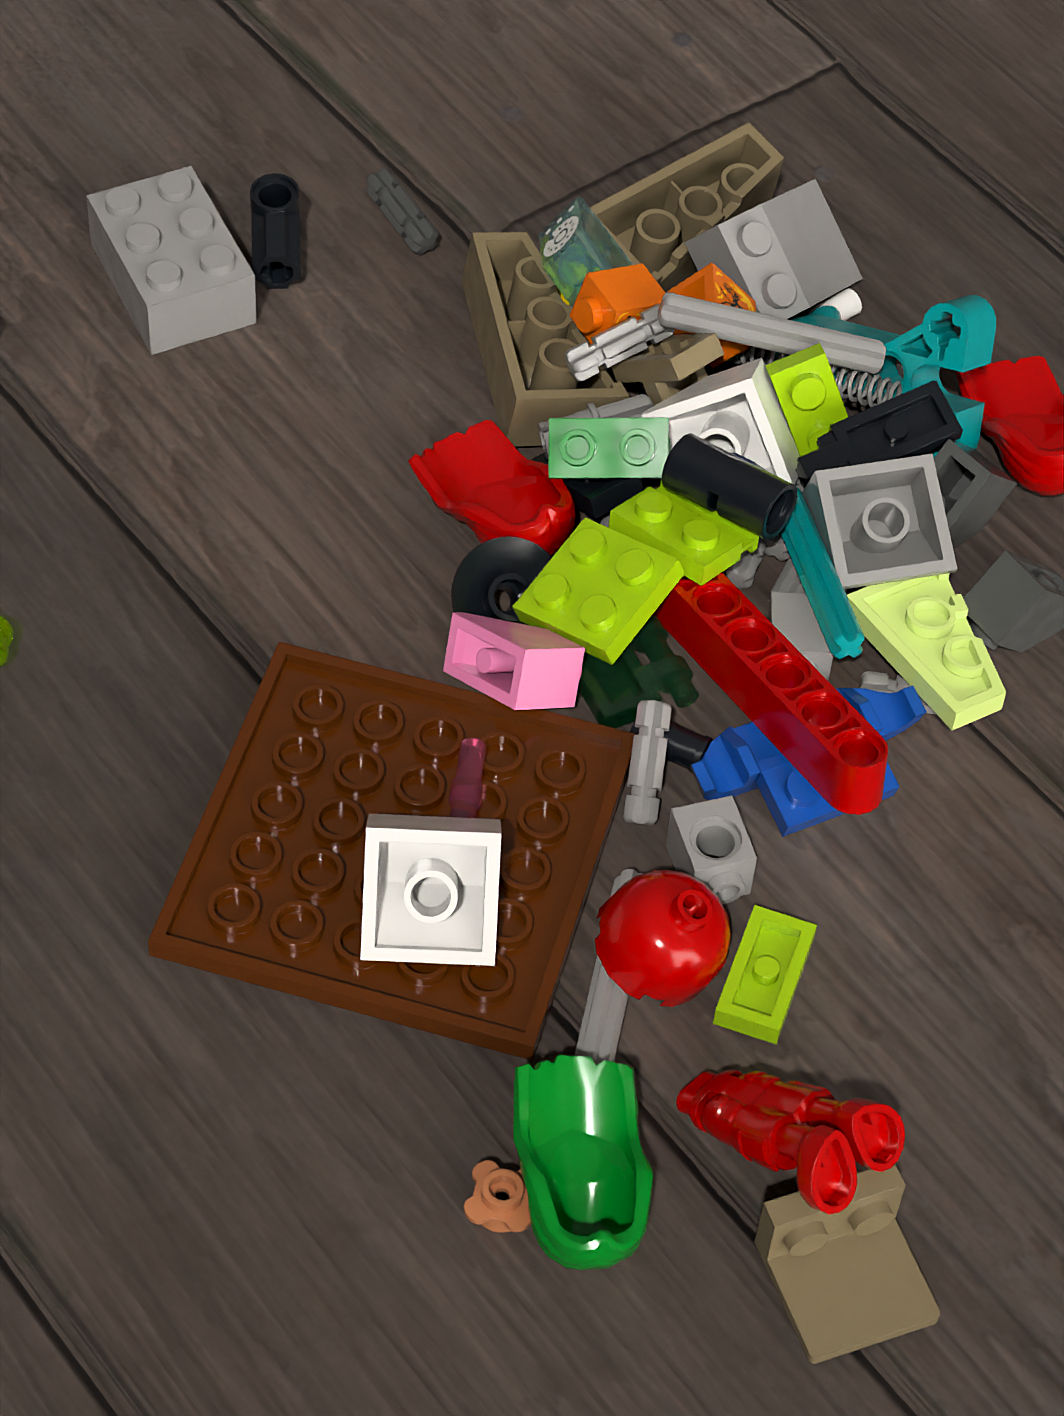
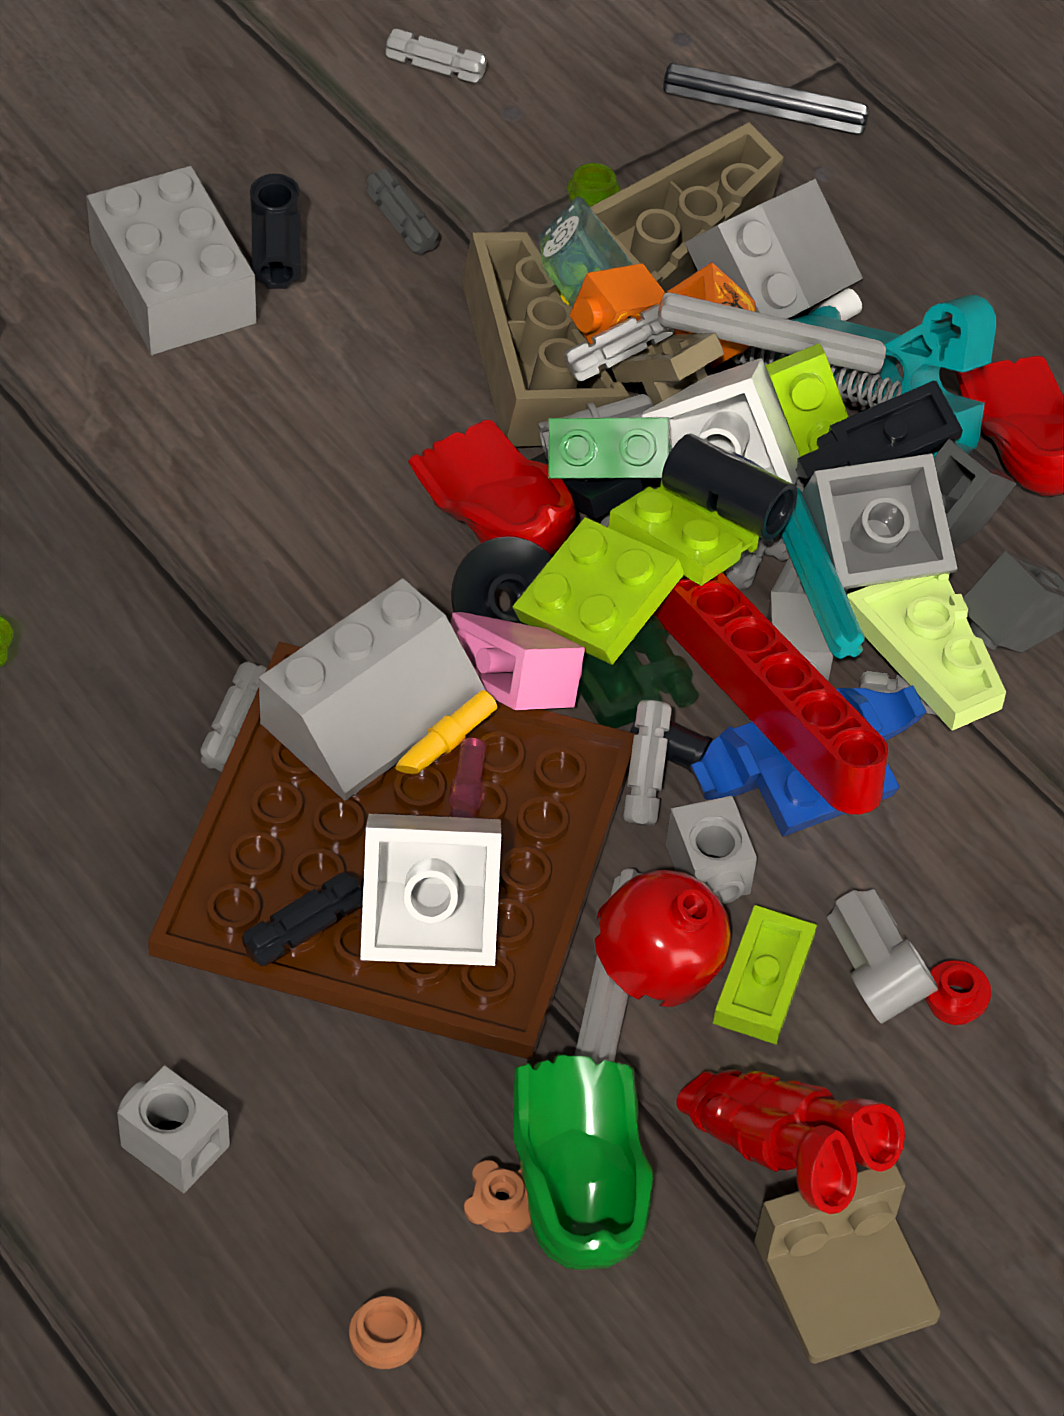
(178, 1153): none -> light grey brick
(231, 716): none -> light grey axle
(302, 919): none -> black axle
(368, 688): none -> light grey slope
(385, 1333): none -> nougat plate
(436, 56): none -> light grey axle
(447, 733): none -> yellow piece
(592, 183): none -> clear neon green plate
(766, 98): none -> axle
(885, 964): none -> light grey piece
(958, 1007): none -> red plate

